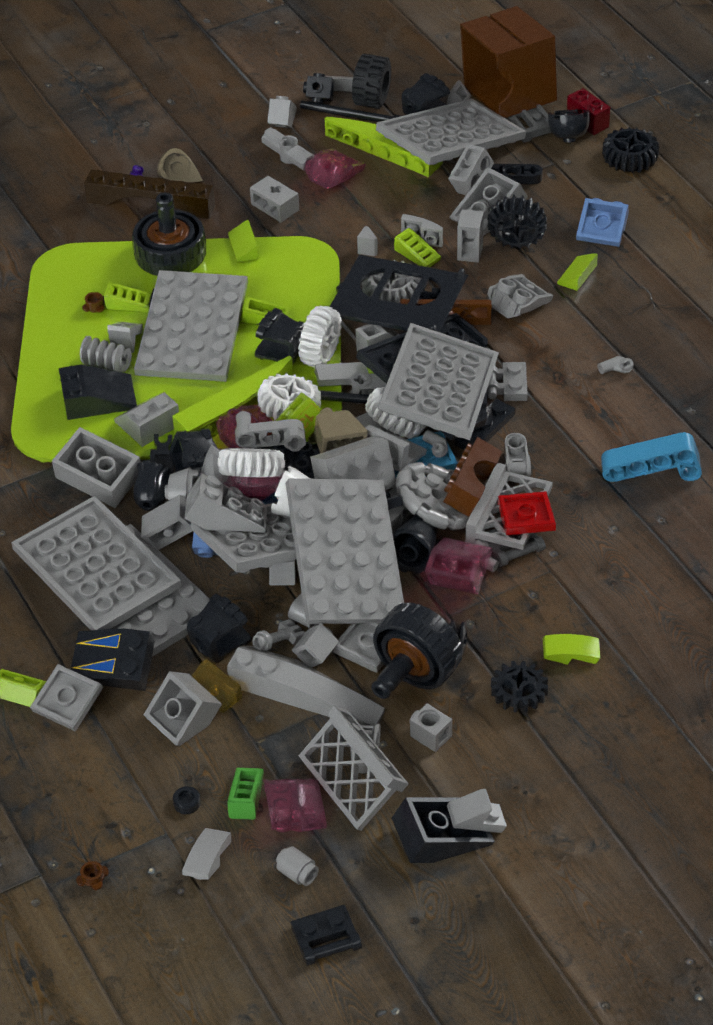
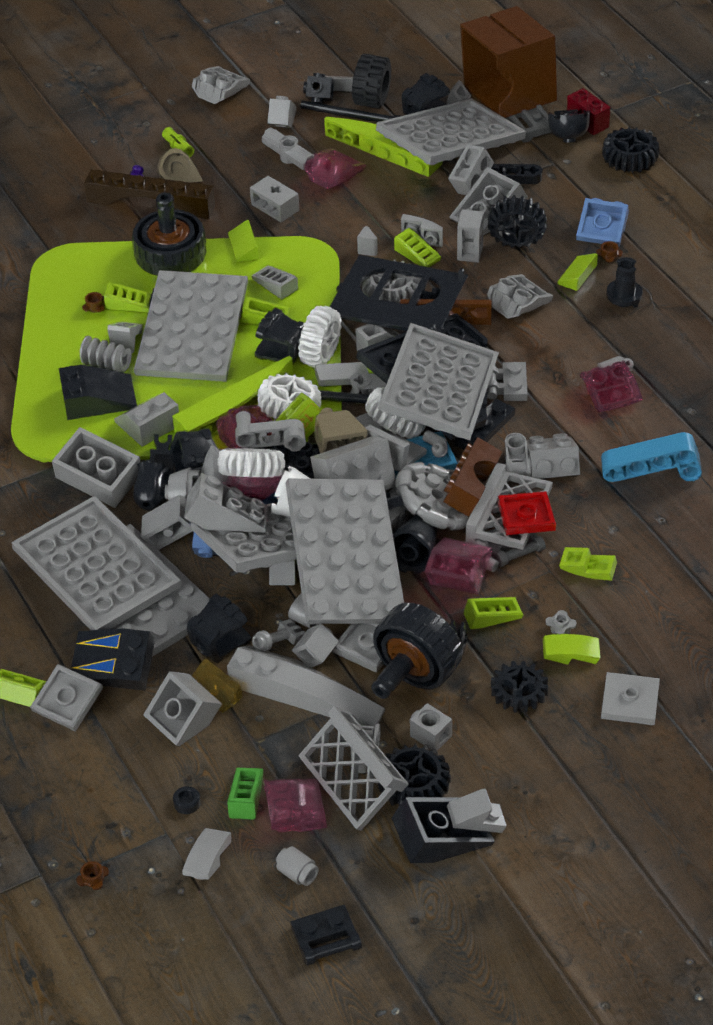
(177, 141): none -> lime pin
(218, 84): none -> light grey slope
(279, 284): none -> light grey slope
(422, 769): none -> black gear
(478, 617): none -> lime slope
(553, 456): none -> light grey bracket
(561, 623): none -> light grey plate
(582, 563): none -> lime slope
(609, 251): none -> reddish brown plate
(611, 387): none -> clear pink slope
(625, 290): none -> black piece
(630, 698): none -> light grey plate

